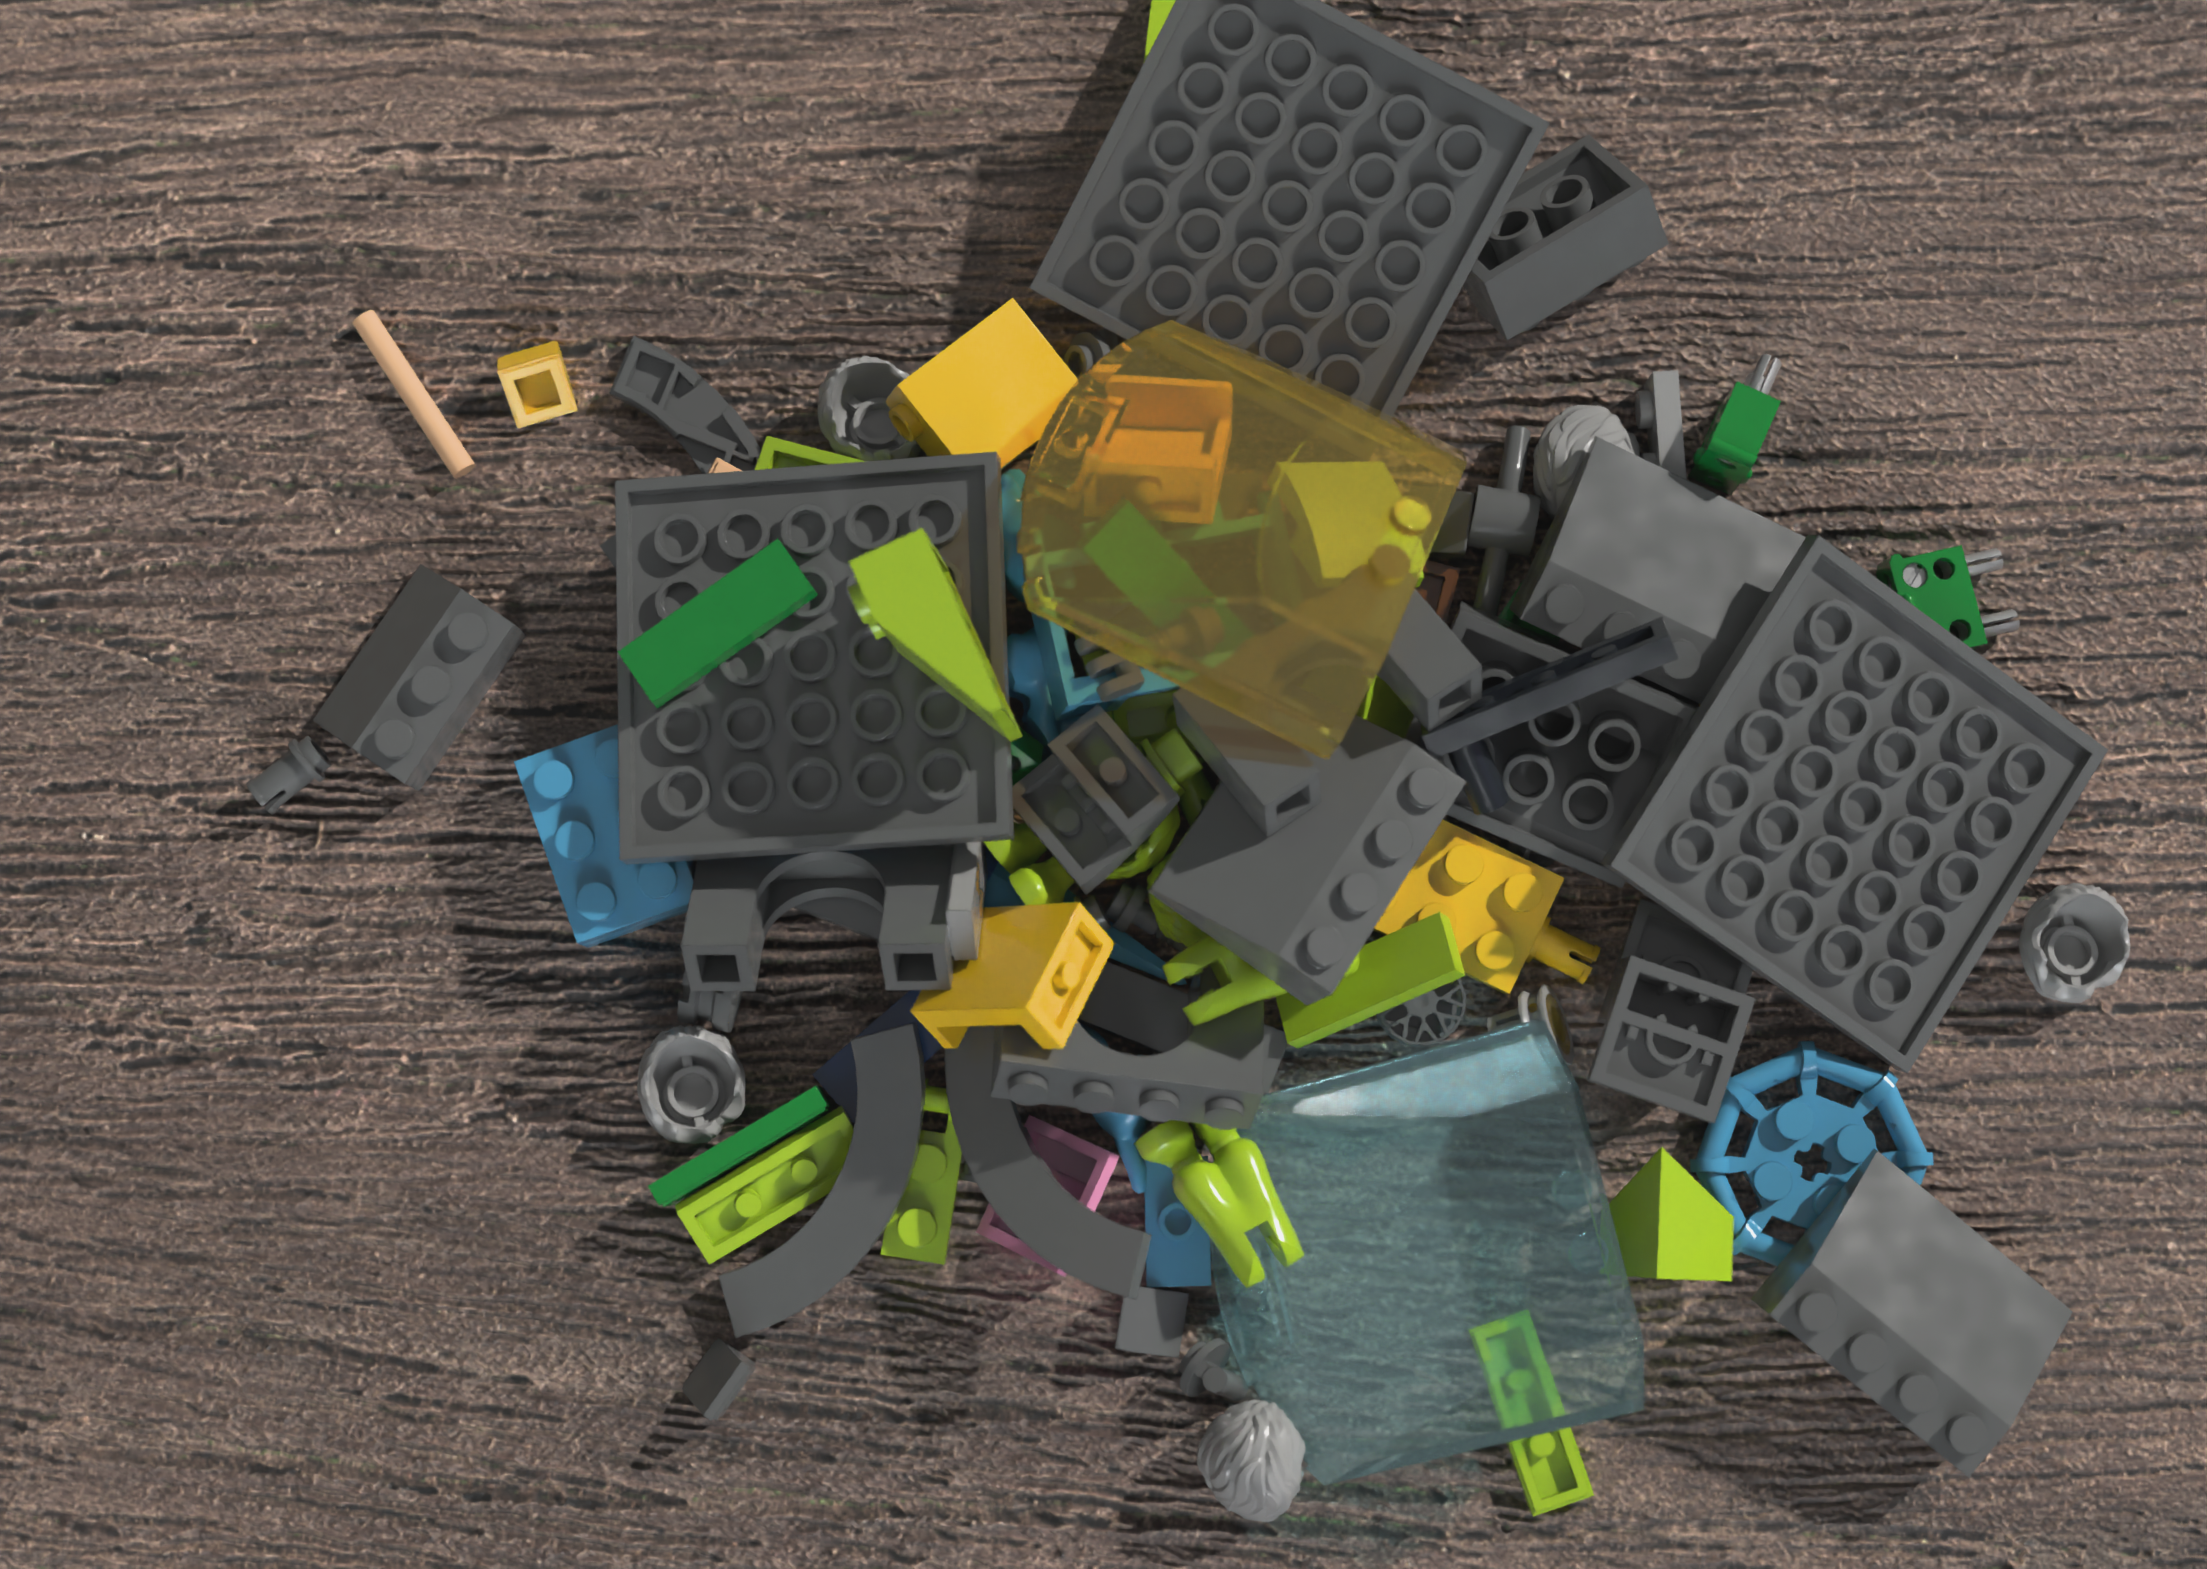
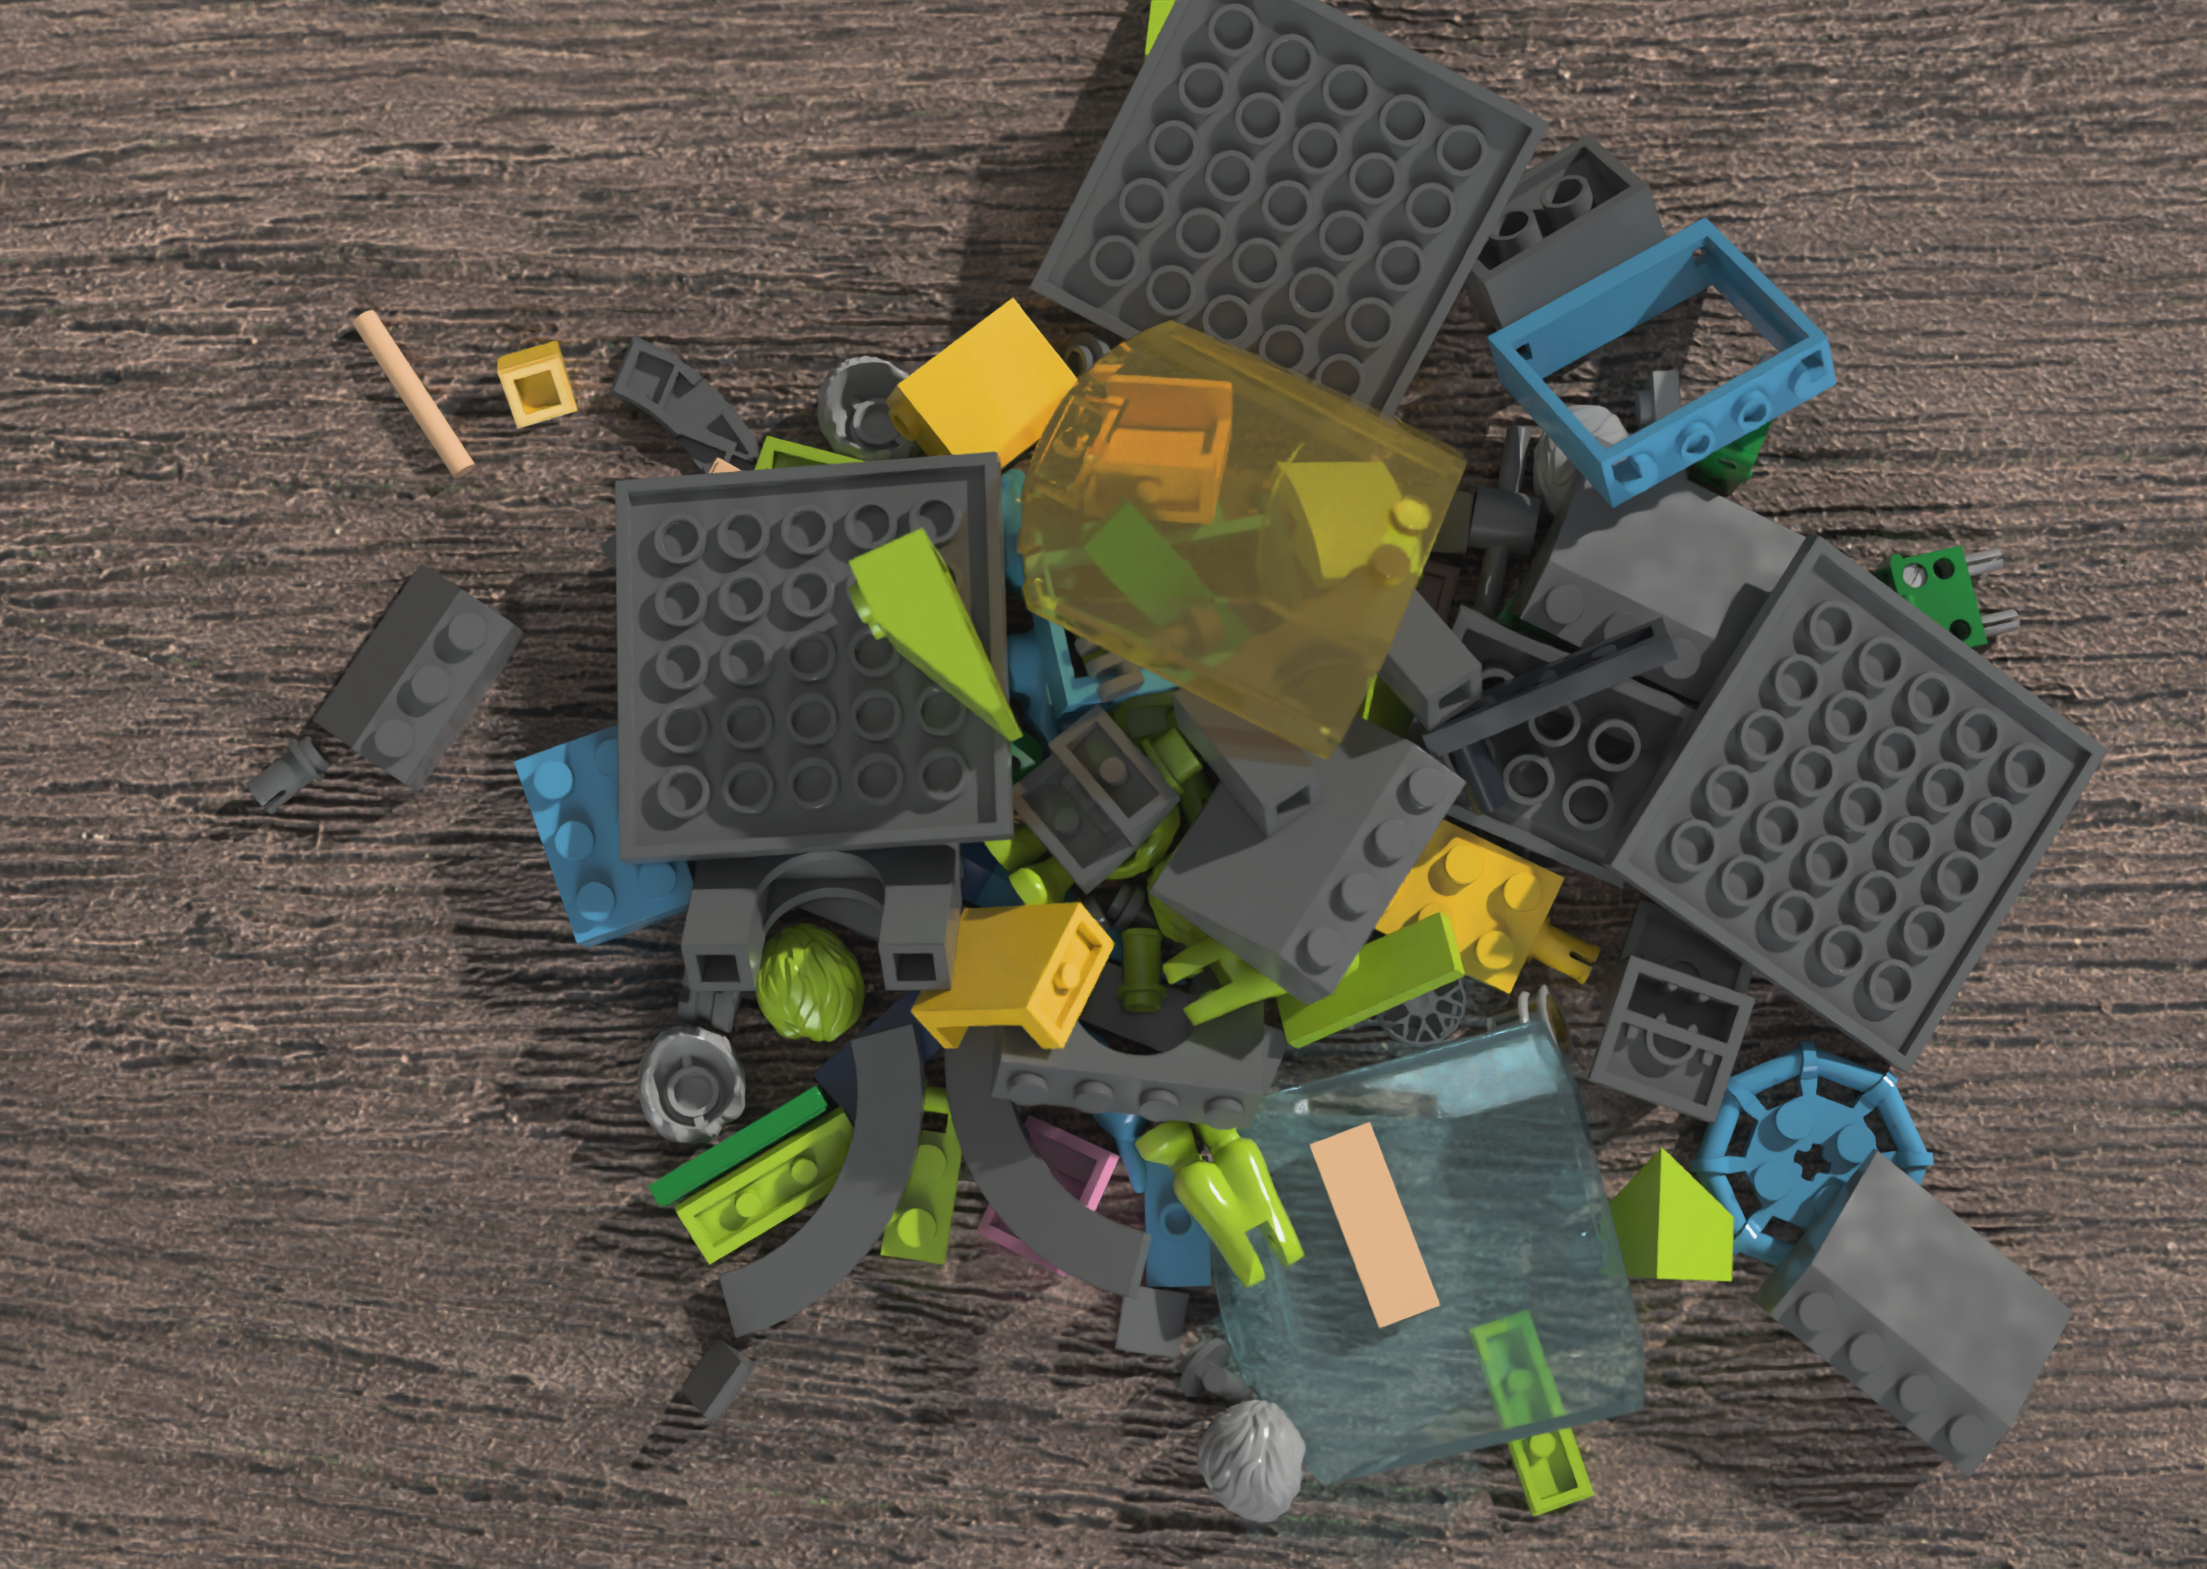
(717, 623): green tile -> none
(809, 984): none -> lime hair
(966, 899): light grey tile -> none
(1142, 971): none -> lime pin
(1374, 1225): none -> light nougat tile
(1627, 299): none -> dark azure window
(2074, 942): light grey hair -> none

